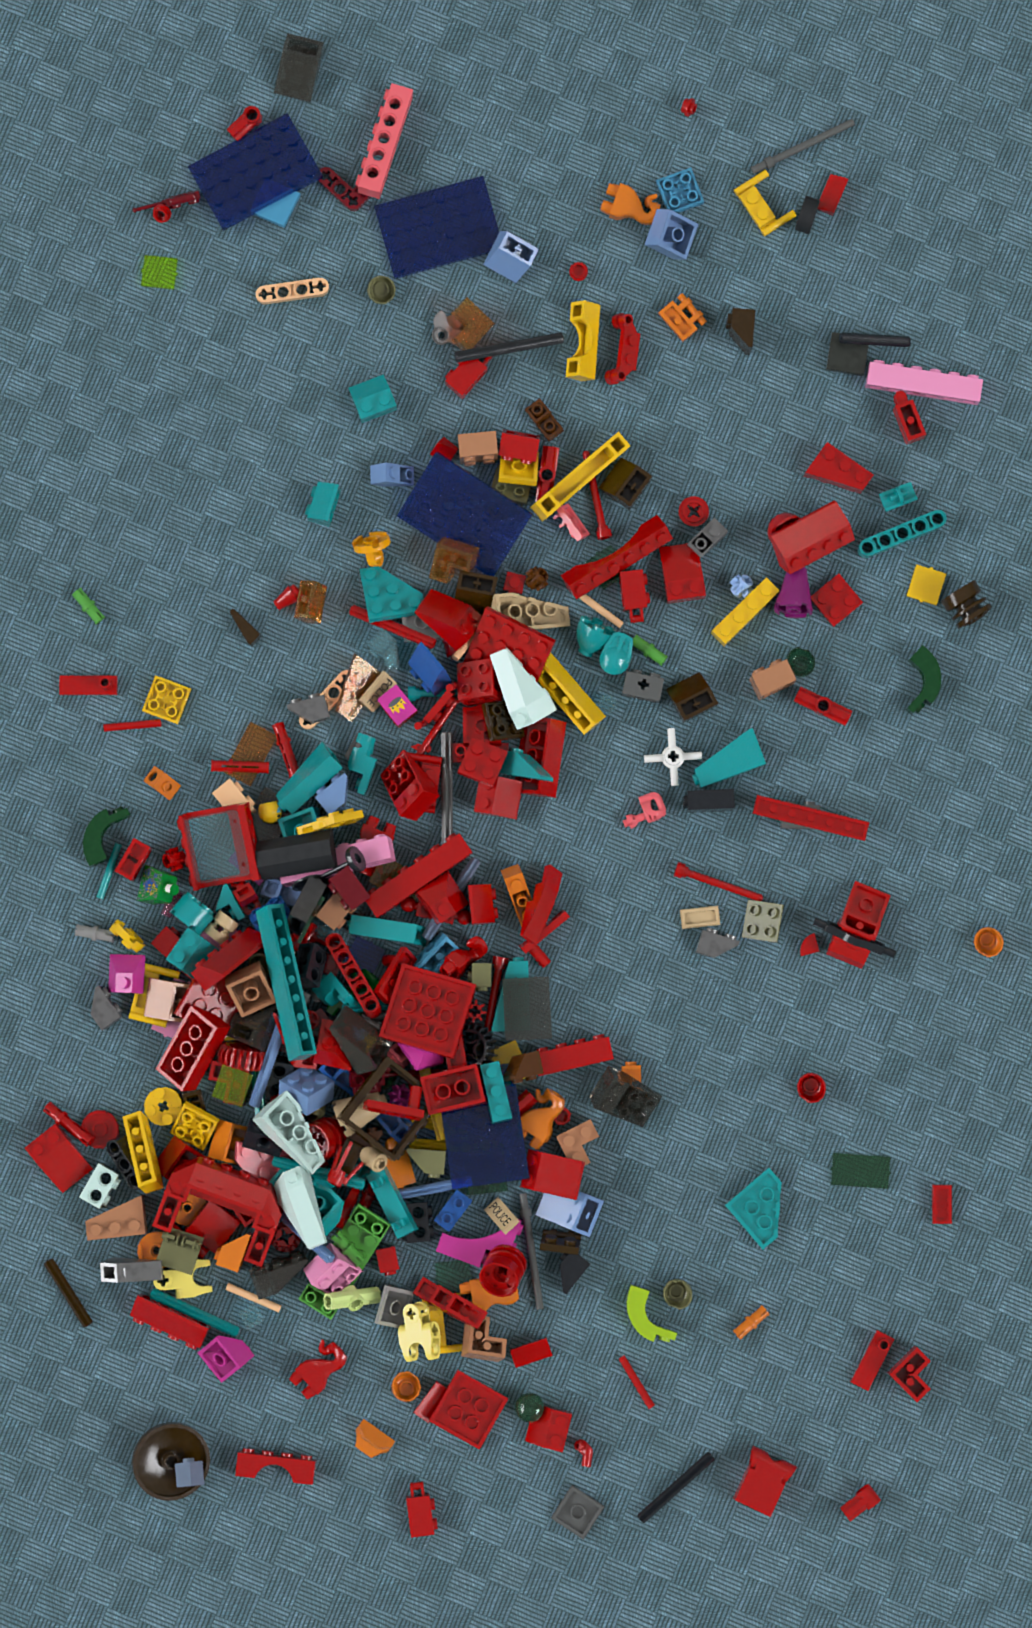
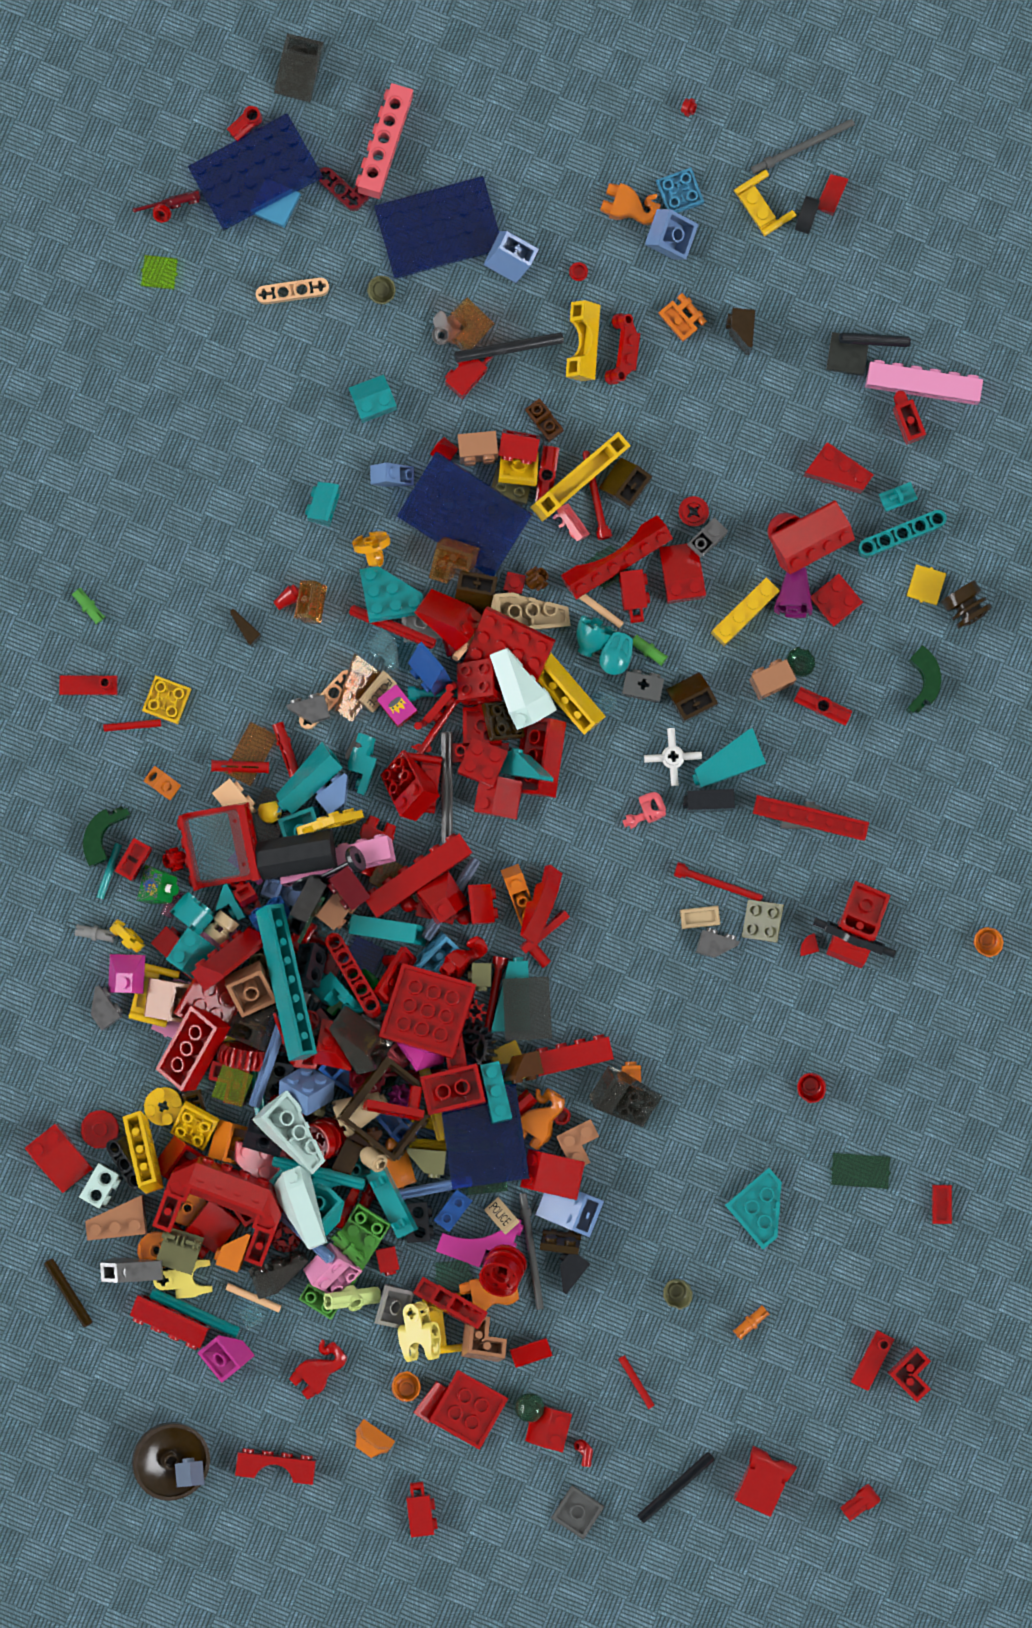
(62, 1118): red pin -> none
(336, 1175): red plant -> none
(636, 1312): lime arch -> none
(741, 585): light blue gear -> none

